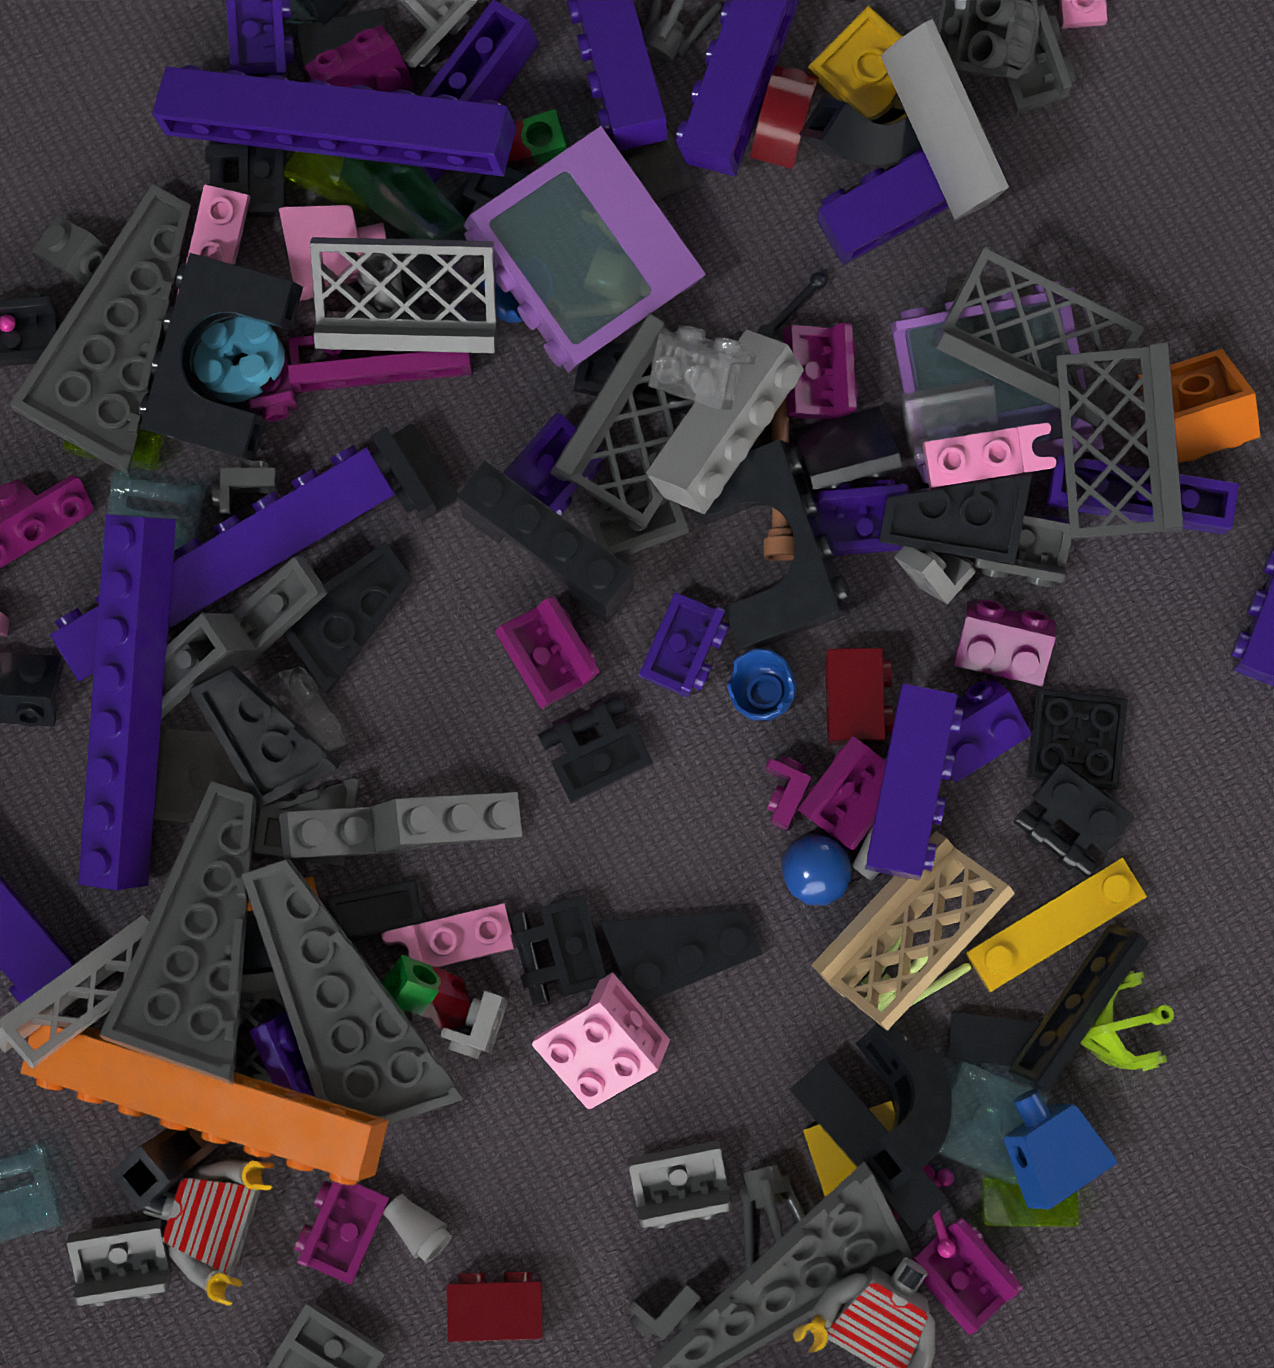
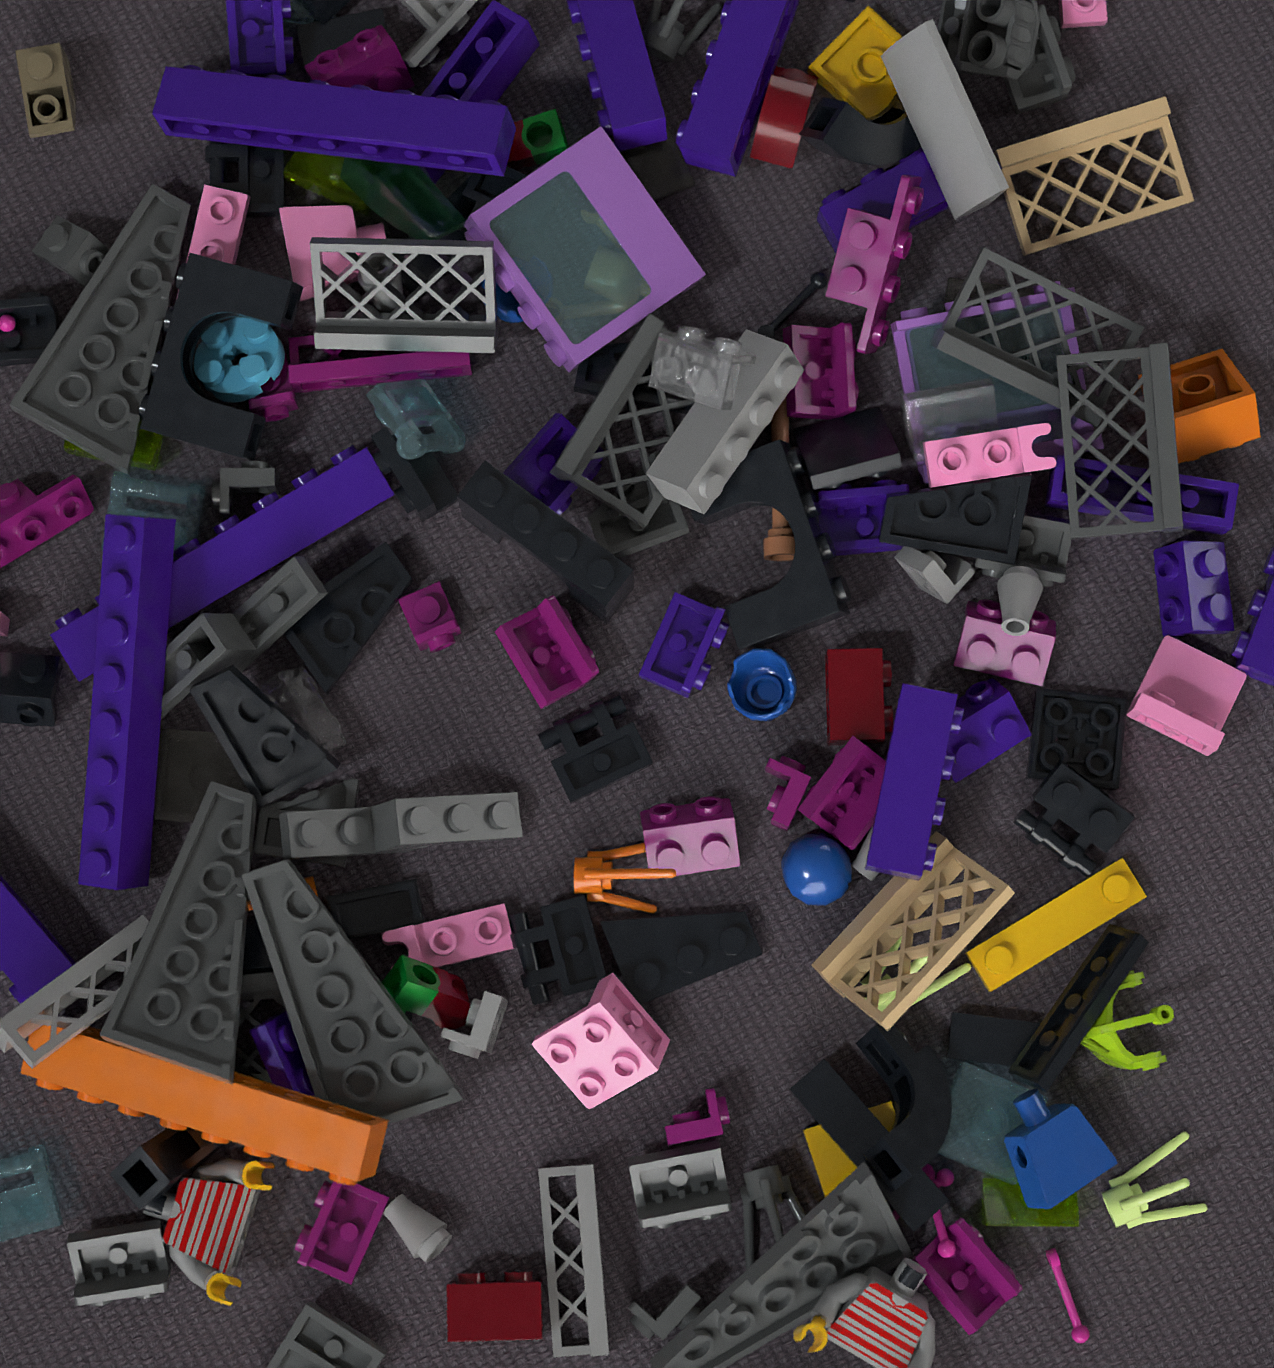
(47, 90): none -> dark tan slope
(413, 405): none -> clear light blue plate
(430, 618): none -> magenta bracket
(591, 1258): none -> light grey fence
(595, 875): none -> orange plant
(691, 836): none -> bracket
(691, 1127): none -> magenta bracket
(870, 259): none -> magenta bracket
(1018, 597): none -> light grey cone
(1079, 1332): none -> dark pink hinge
(1083, 138): none -> tan fence
(1128, 1202): none -> yellowish green plant
(1187, 695): none -> bright pink bracket
(1193, 588): none -> dark purple bracket

